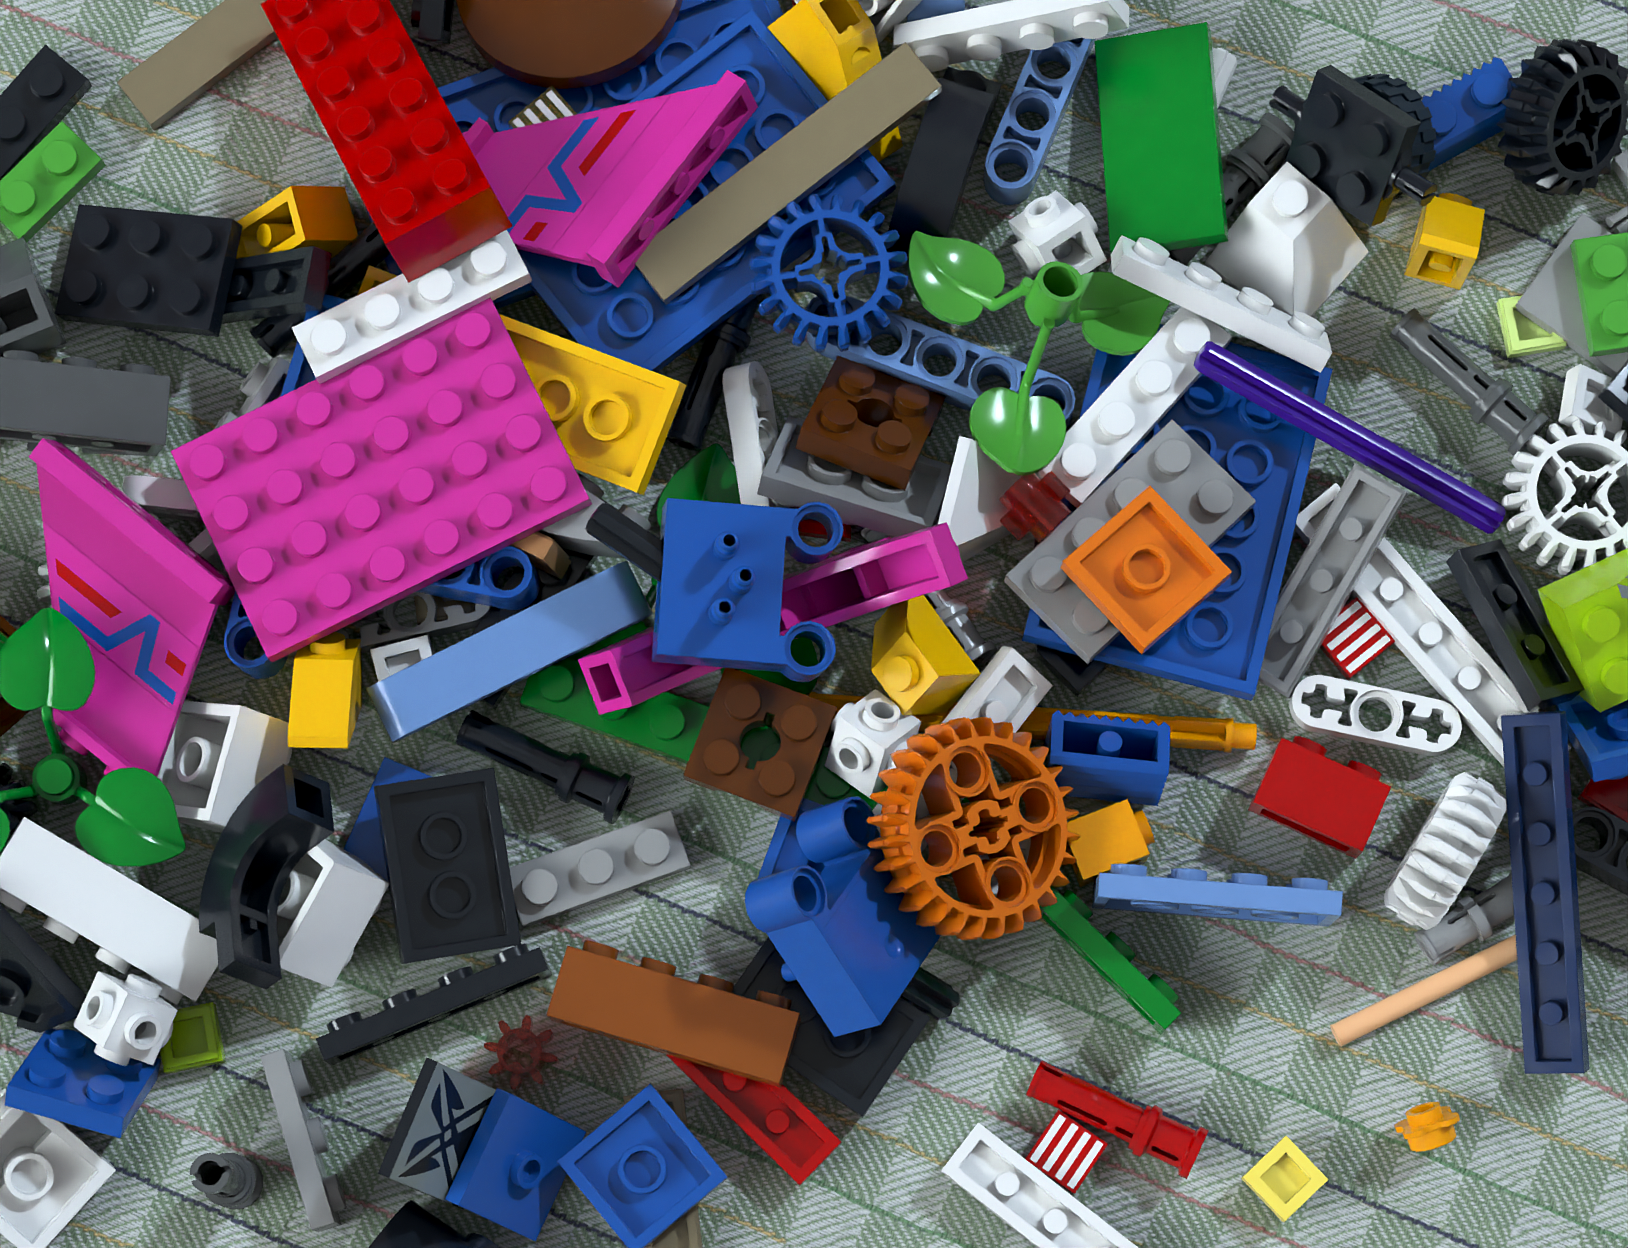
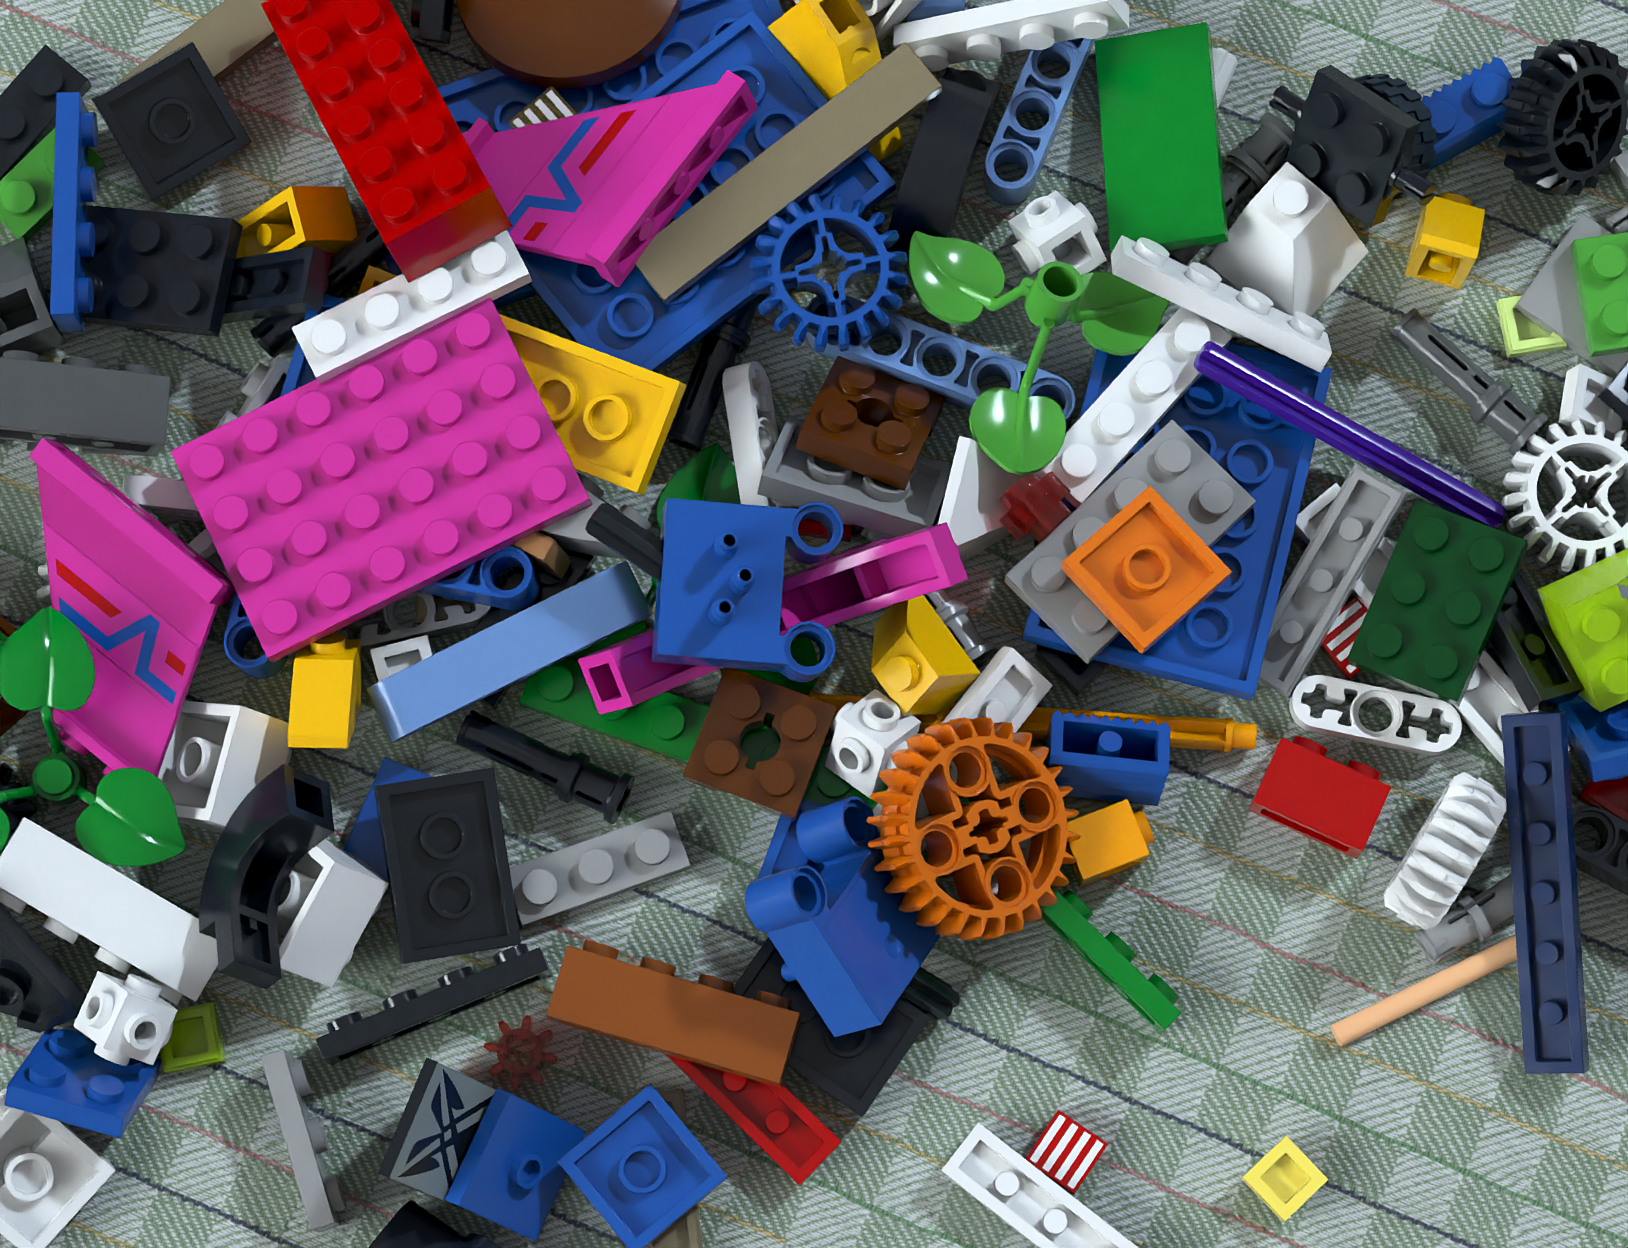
(71, 234): none -> blue plate
(171, 120): none -> black plate
(227, 1179): dark grey pin -> none
(1143, 1128): red pin -> none
(1239, 898): medium blue plate -> none
(1428, 1126): light orange plate -> none
(1437, 602): none -> dark green plate

